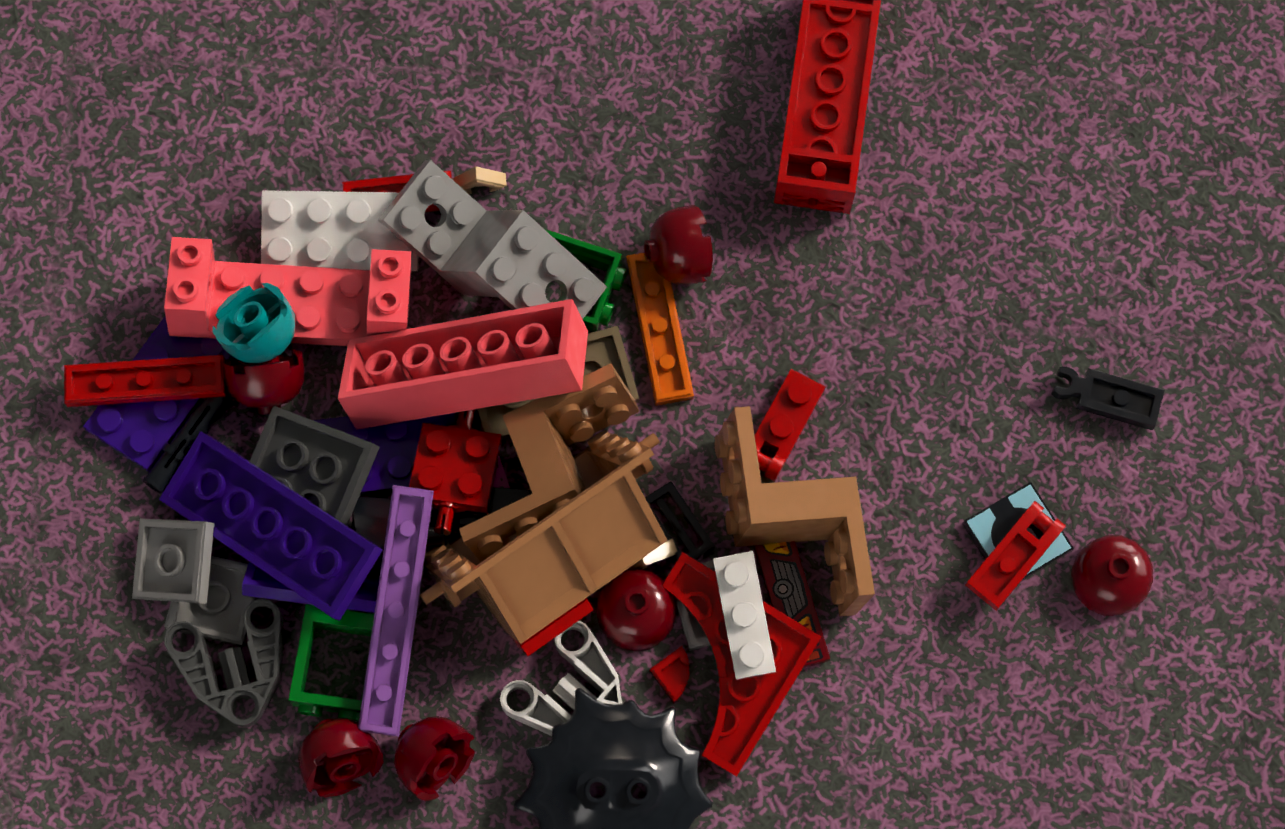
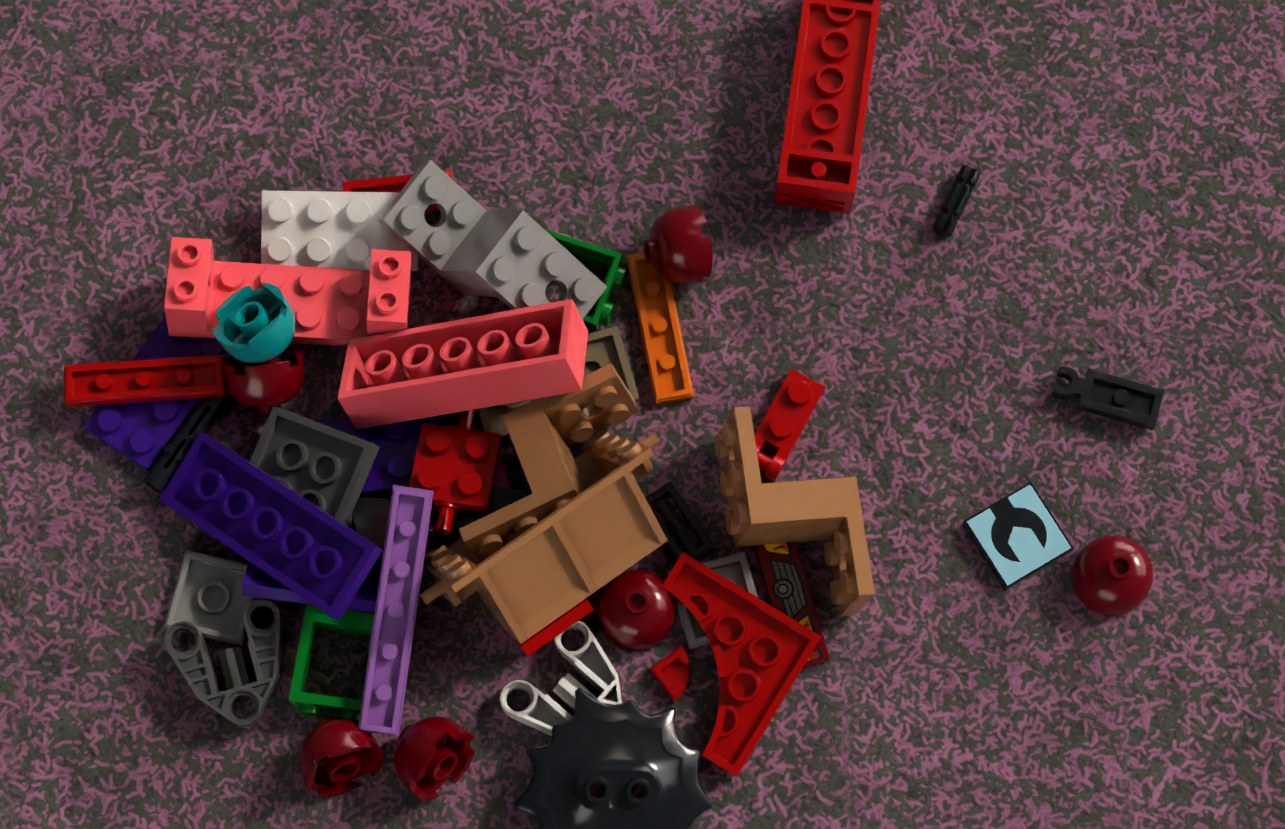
(173, 560): light grey tile -> none
(481, 177): tan tile -> none
(664, 552): tile -> none
(744, 615): white plate -> none
(956, 201): none -> black axle
(1014, 557): red plate -> none

